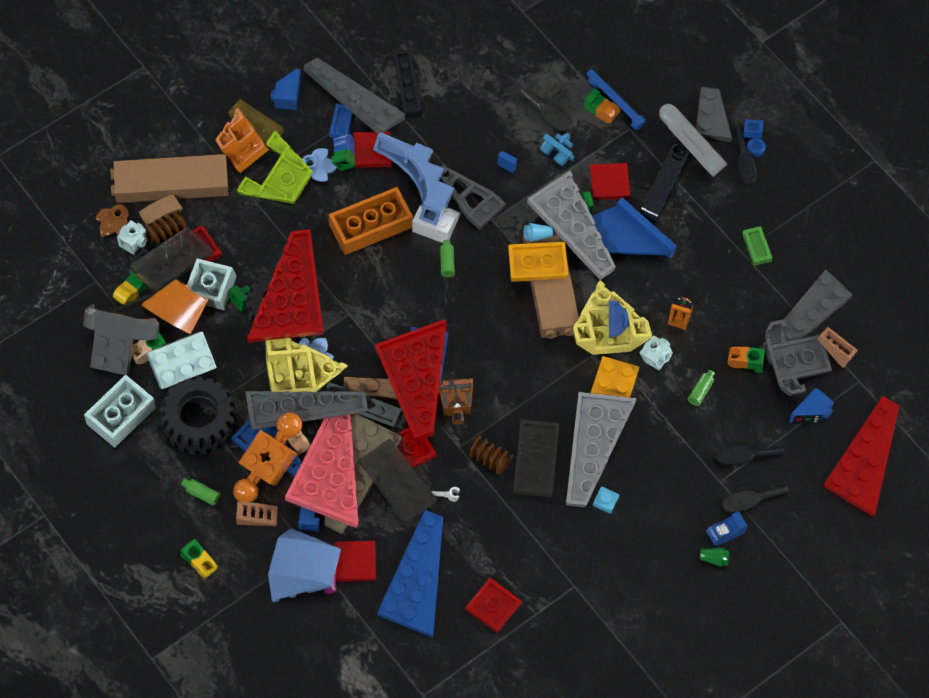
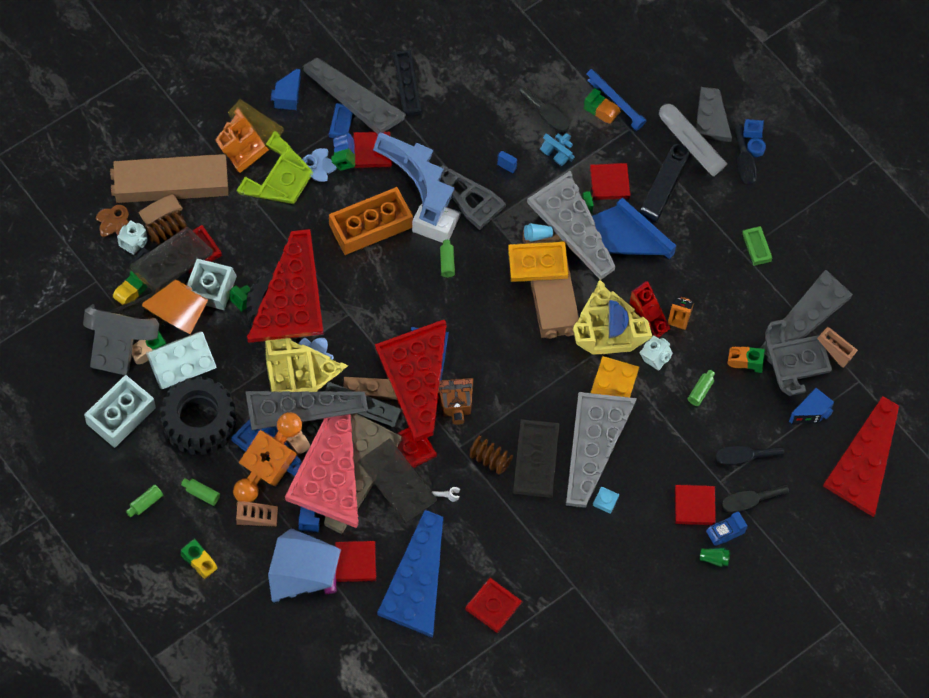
(144, 501): none -> bright green cylinder
(647, 306): none -> red slope
(695, 505): none -> red tile

